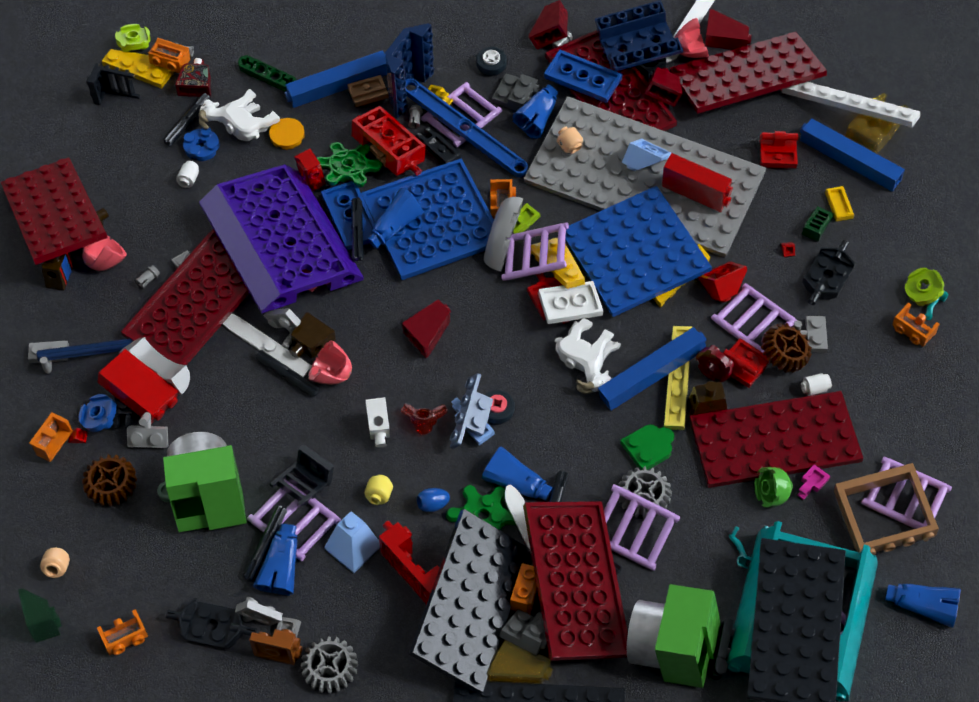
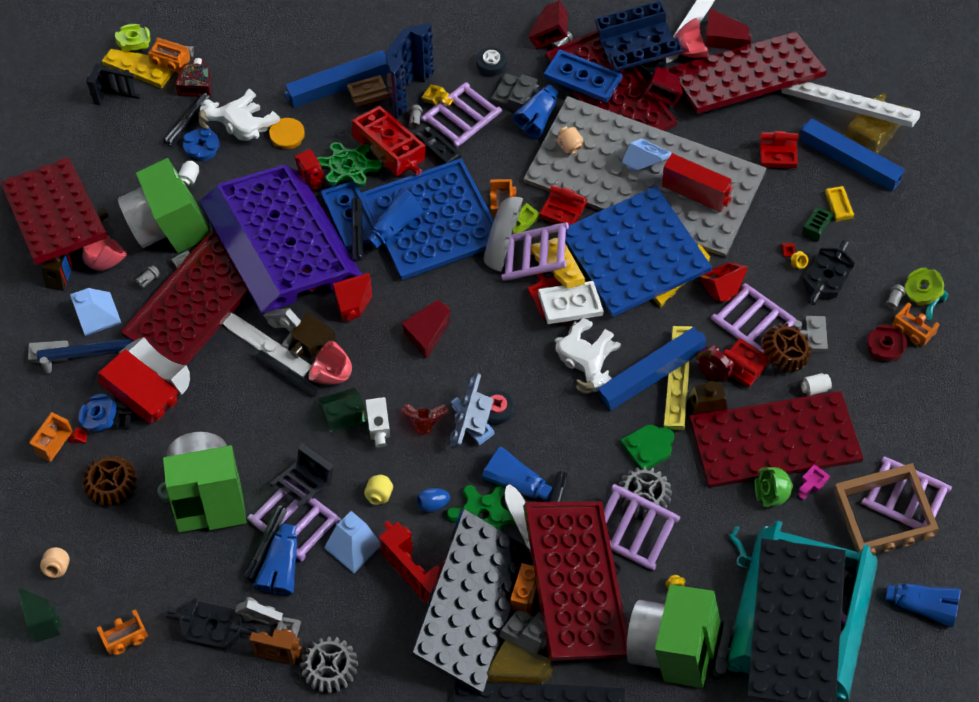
(95, 310): none -> light blue slope
(146, 434): light grey plate -> none
(163, 209): none -> bright green piece
(284, 78): dark green beam -> none
(343, 409): none -> clear green slope
(352, 296): none -> red slope
(474, 135): blue beam -> none
(563, 206): none -> red plate
(675, 580): none -> yellow plate
(803, 260): none -> yellow plate
(883, 352): none -> dark red plate
(896, 293): none -> light grey pin

